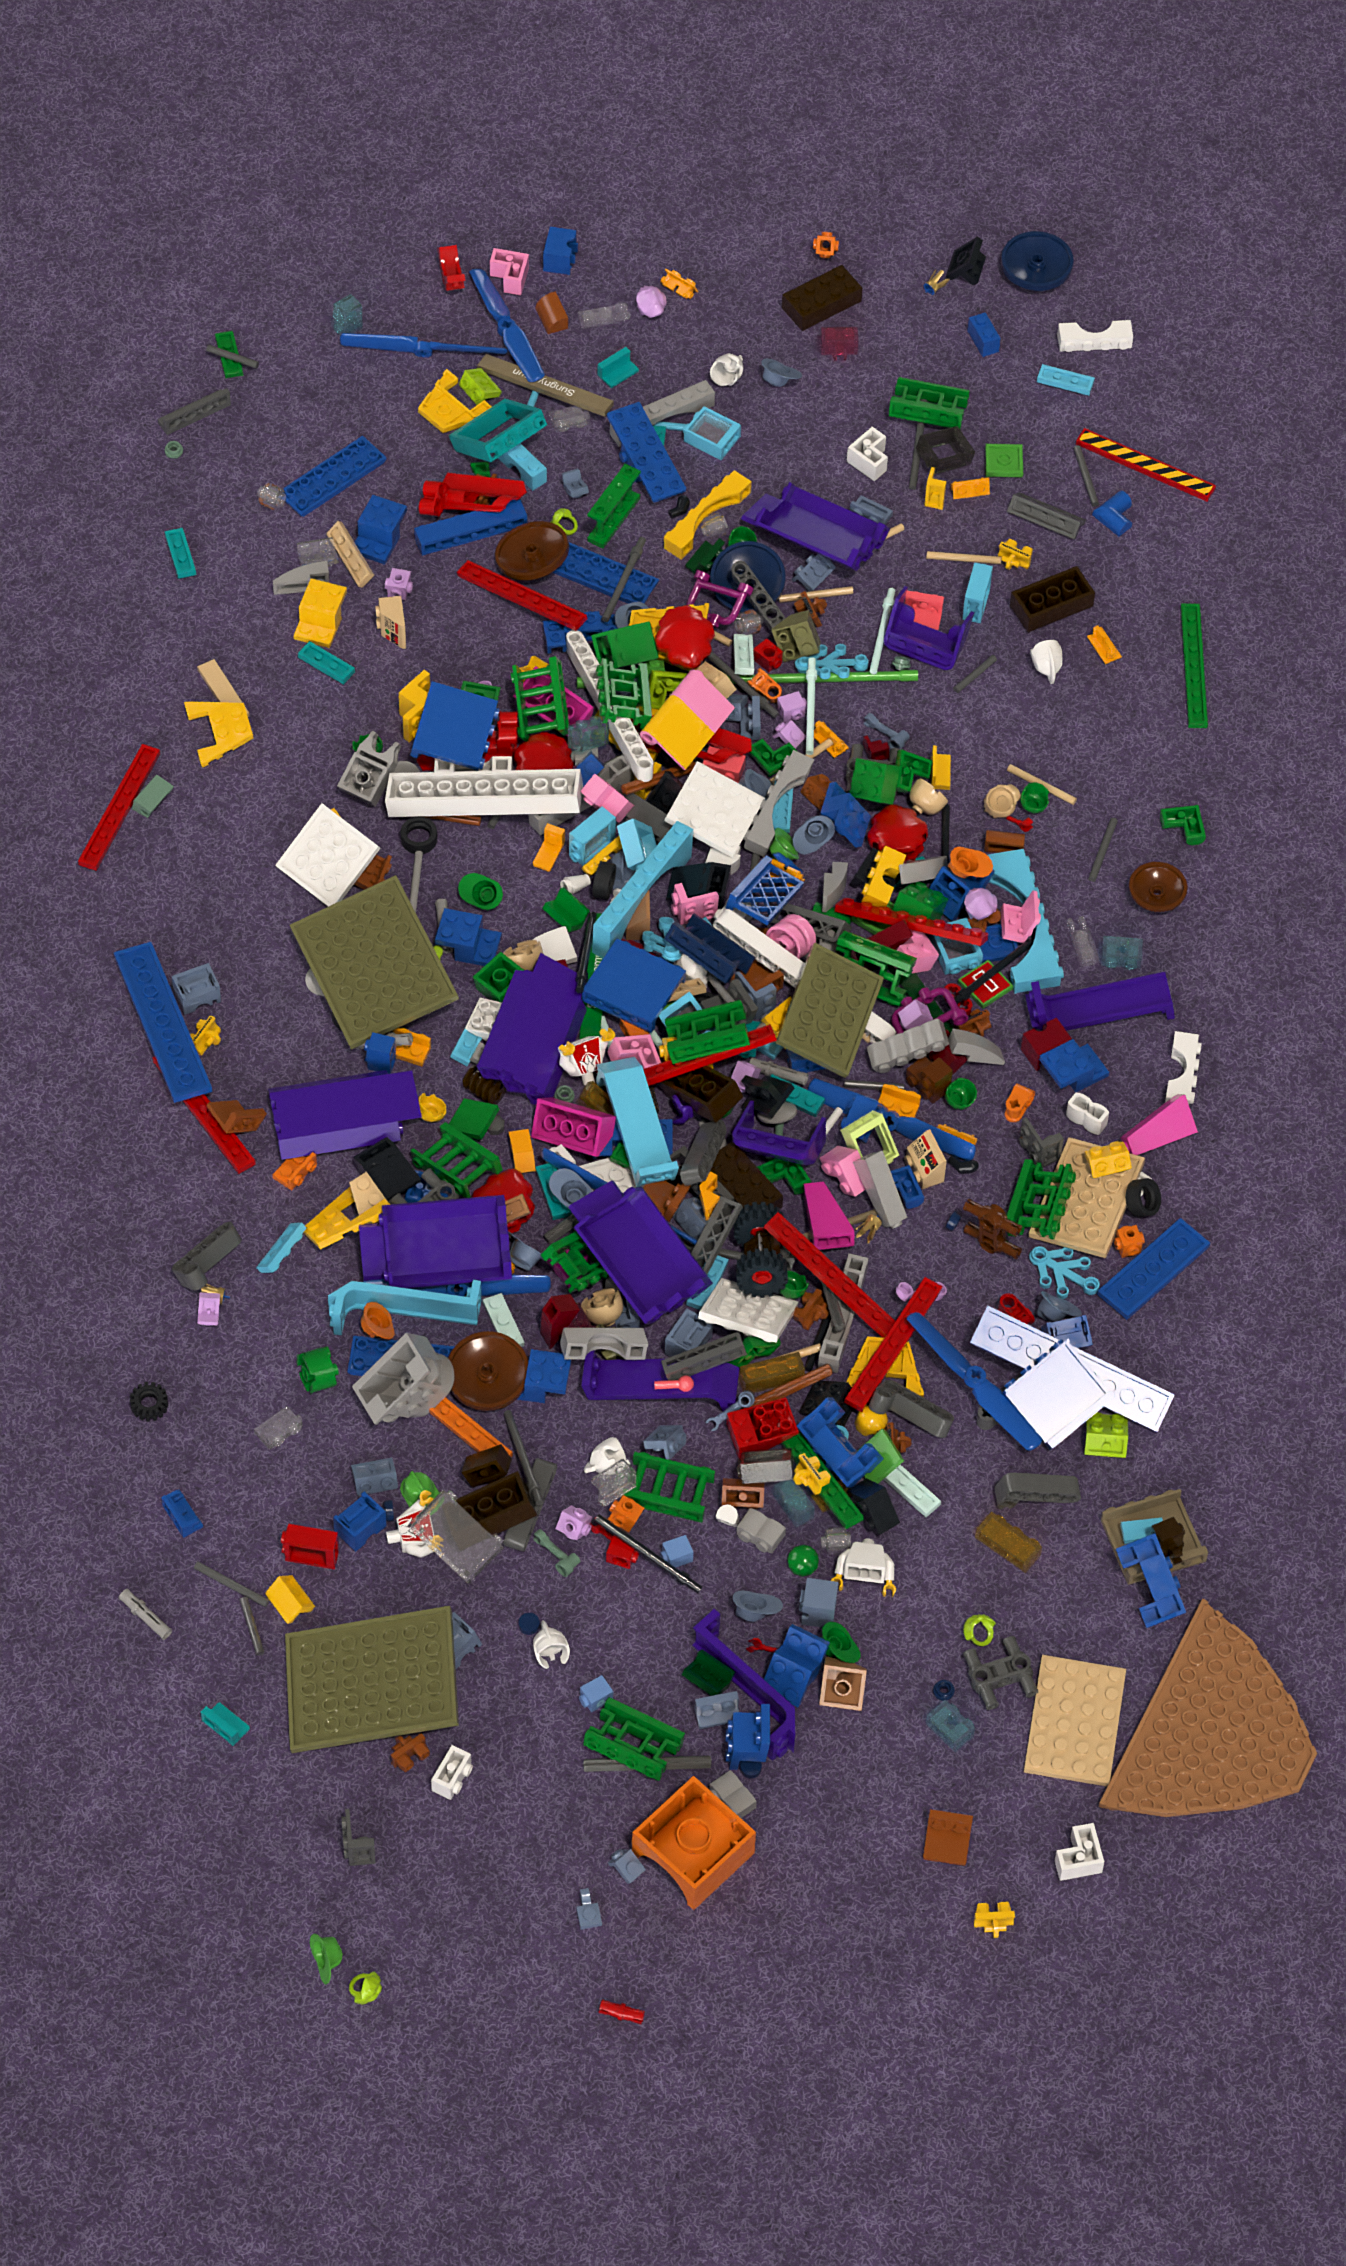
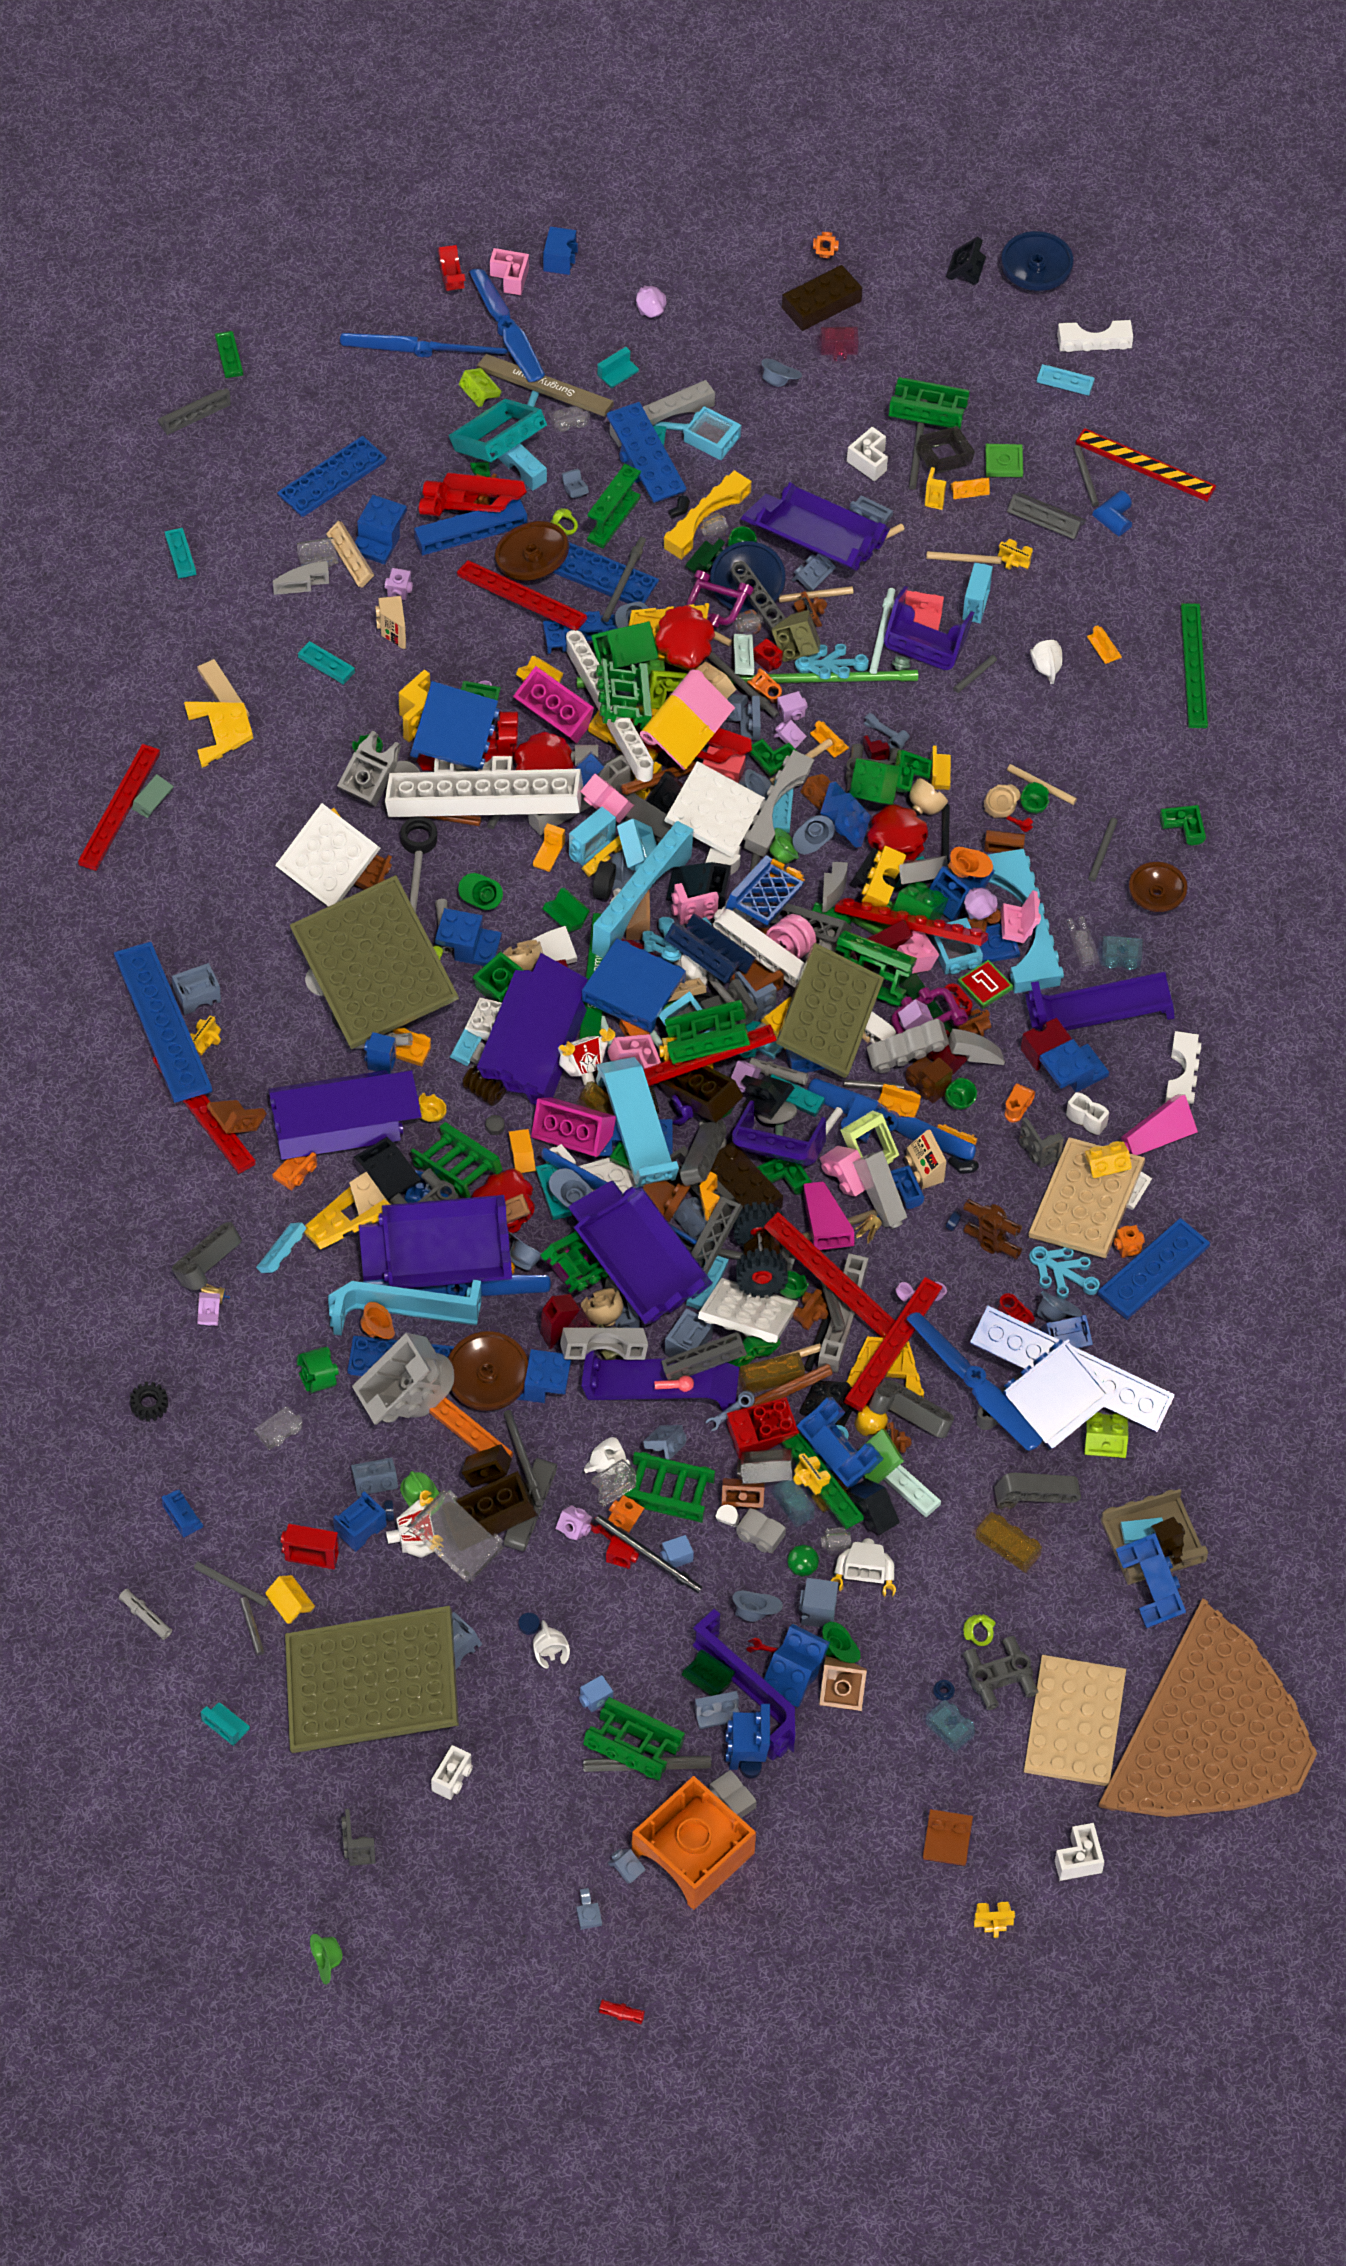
(173, 445): sand green plate -> none
(232, 356): dark grey bar -> none
(271, 496): clear head -> none
(320, 613): yellow bracket -> none
(347, 315): clear light blue brick -> none
(370, 1988): lime piece -> none
(406, 1748): dark orange hips -> none
(444, 409): yellow wing -> none
(474, 1118): green tile -> none
(502, 1318): light aqua plate -> none
(552, 313): dark orange brick -> none
(559, 704): green fence -> none
(561, 1228): dark grey axle -> none
(565, 1090): sand green plate -> none
(566, 1563): sand green brick -> none
(575, 883): white cone -> none
(582, 975): black bar -> none
(588, 734): clear light blue brick -> none
(603, 315): clear hinge -> none
(674, 279): light orange hinge -> none
(727, 369): white helmet -> none
(781, 858): blue piece -> none
(811, 677): light aqua bar -> none
(932, 286): pearl gold piece -> none
(964, 993): black bar -> none
(983, 334): blue brick -> none
(1026, 1191): green fence -> none
(1052, 599): dark brown brick -> none
(1152, 1194): black tyre -> none

